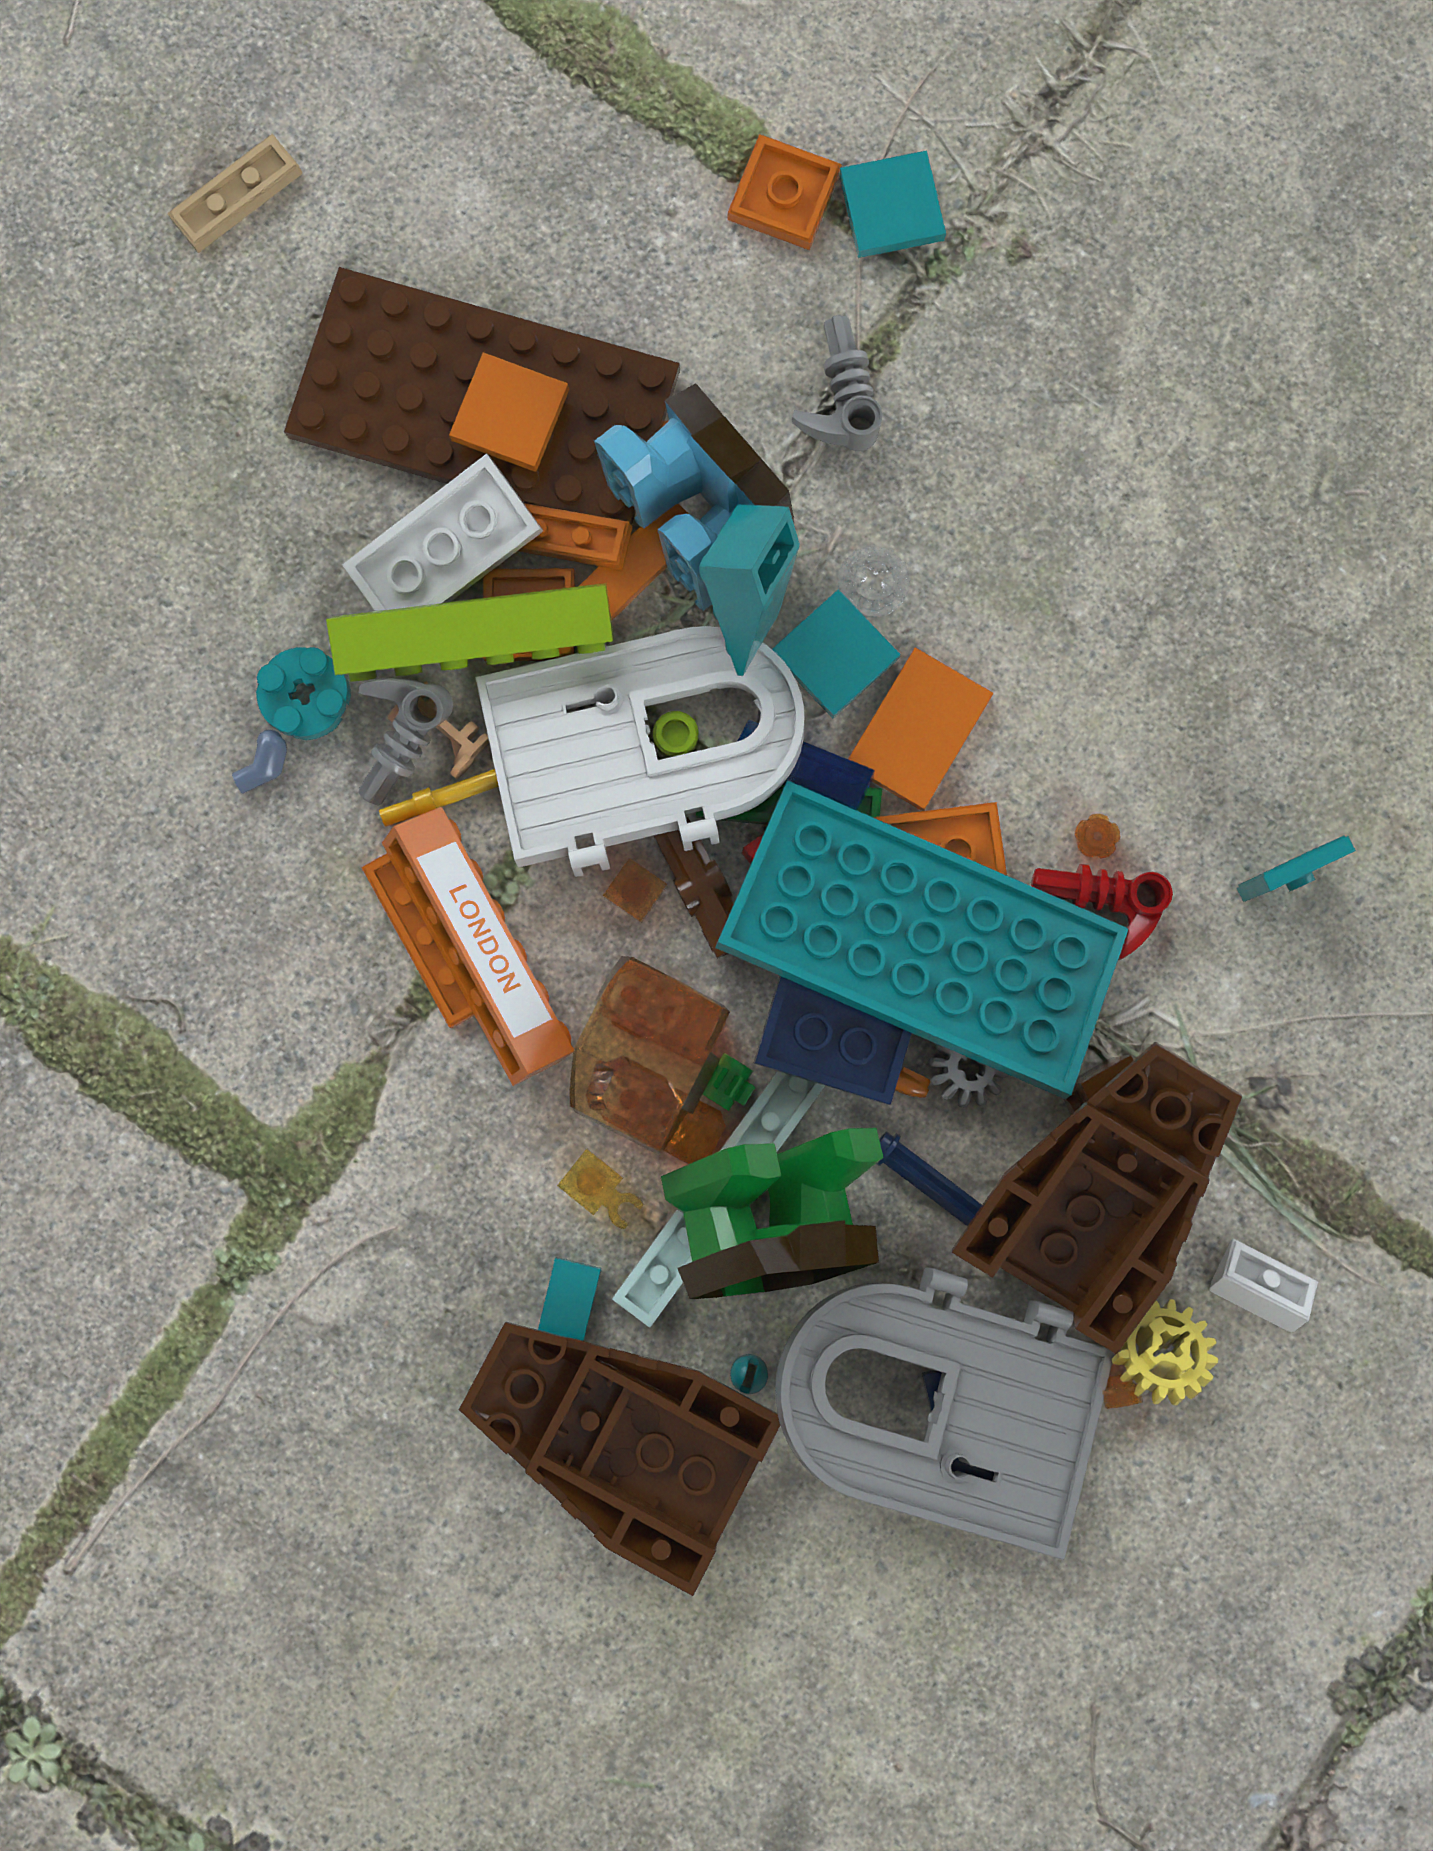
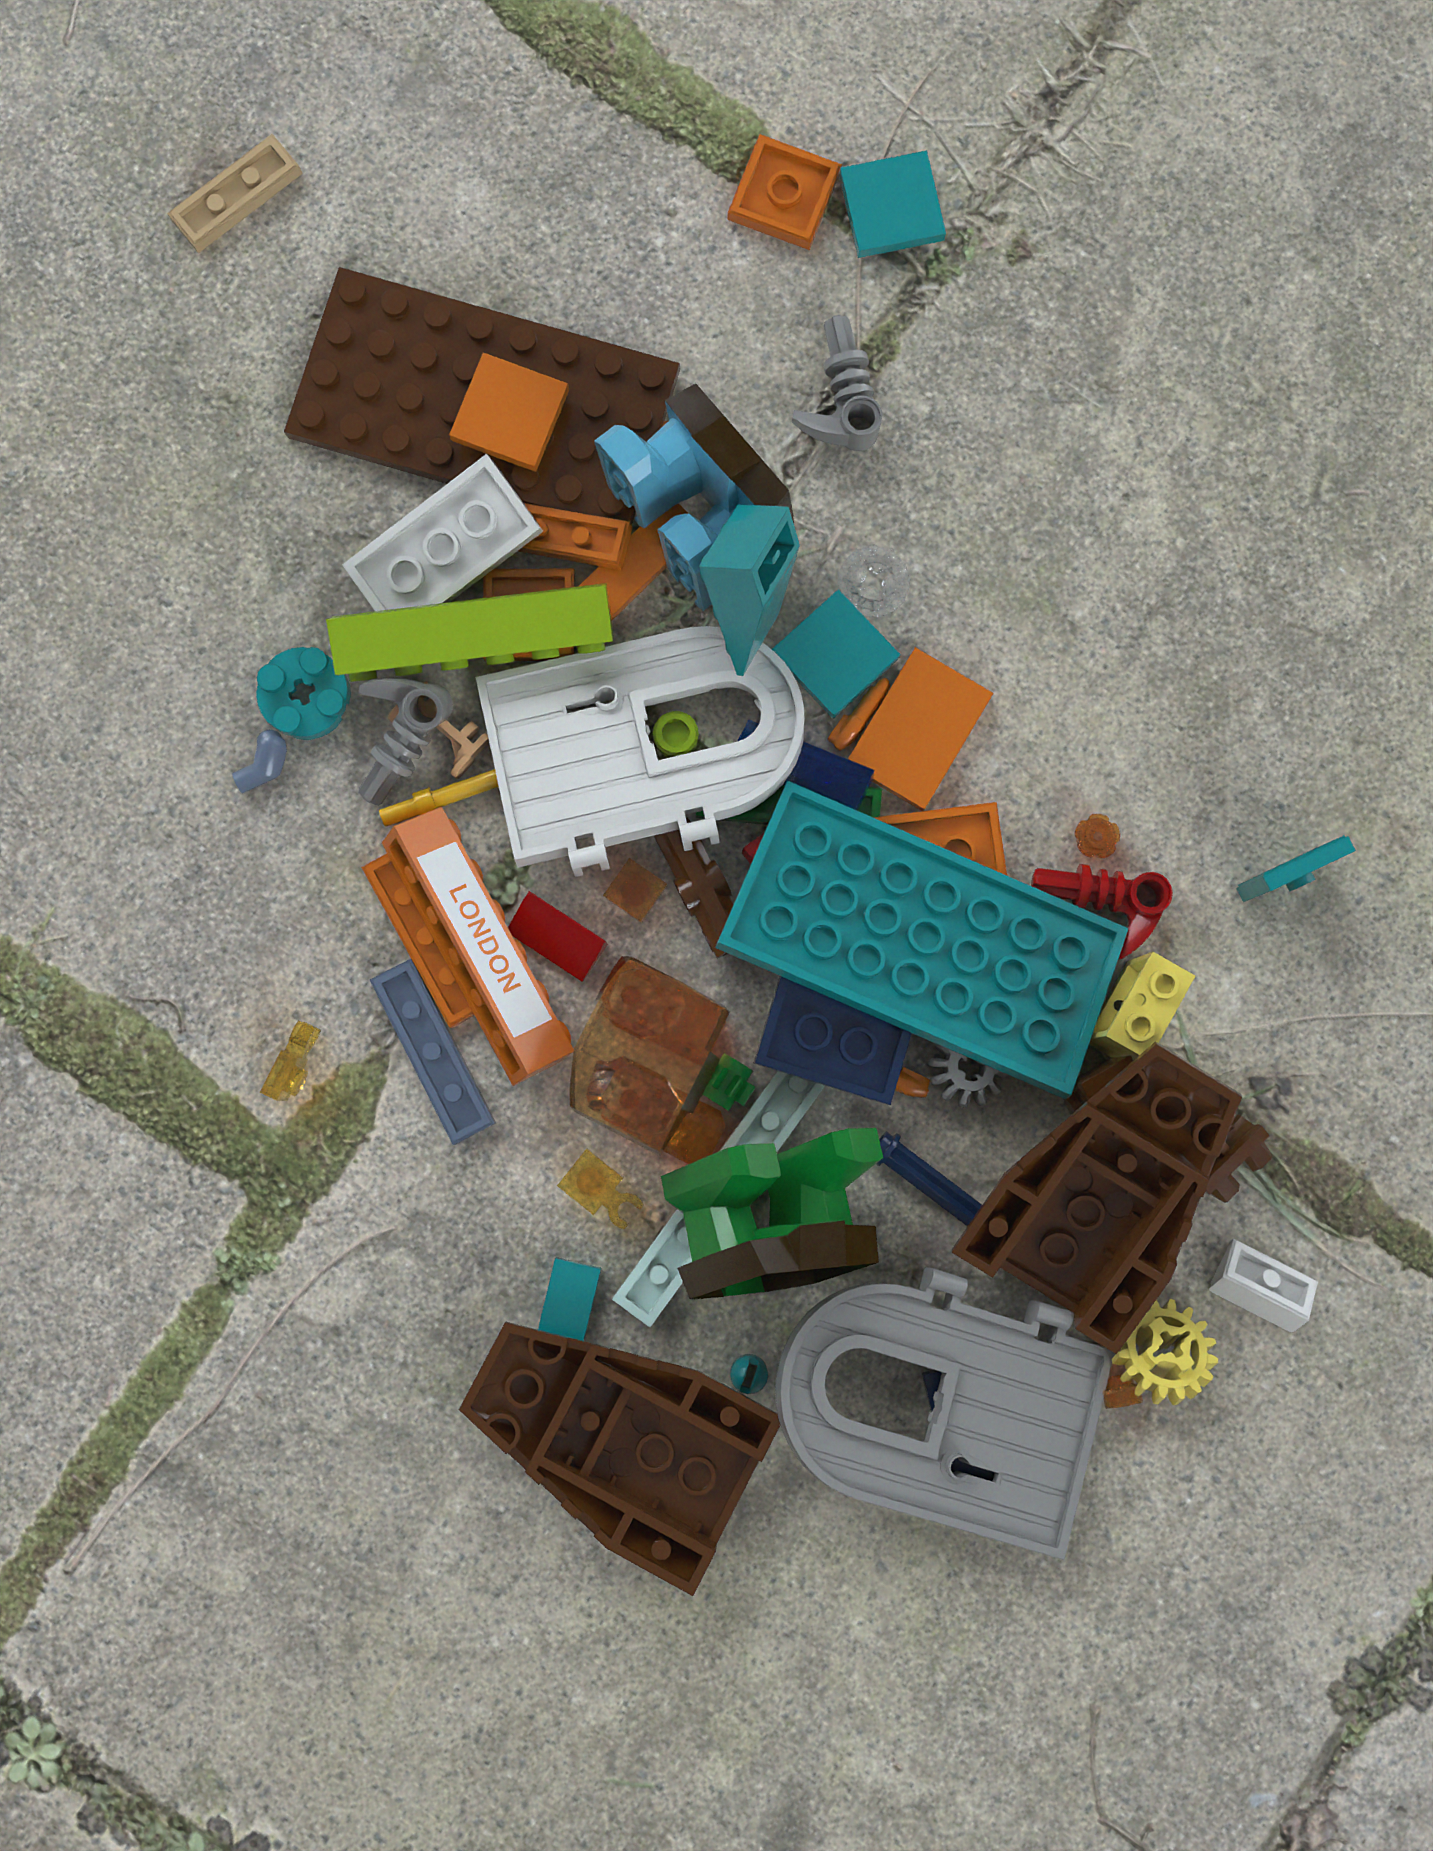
(288, 1070): none -> clear yellow plate
(432, 1052): none -> sand blue tile
(556, 936): none -> red slope
(852, 725): none -> orange piece
(1150, 997): none -> light yellow window
(1242, 1146): none -> reddish brown hips

